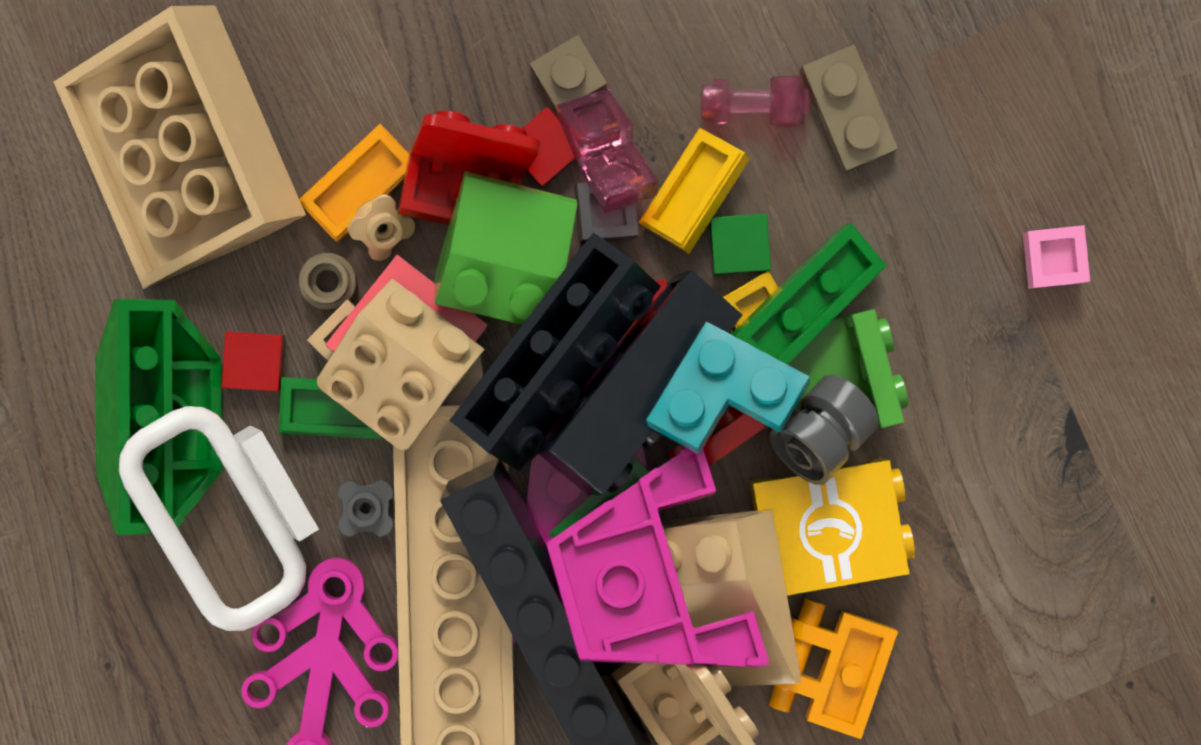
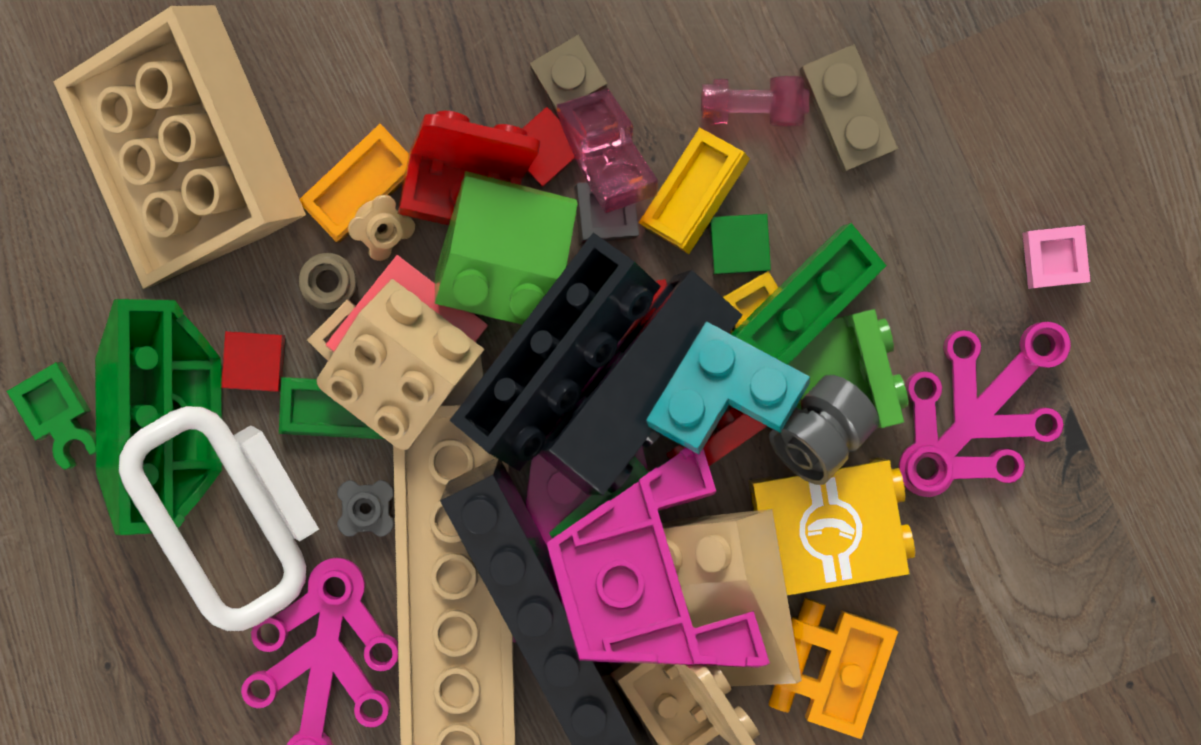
(51, 406): none -> green plate
(975, 415): none -> dark pink plant

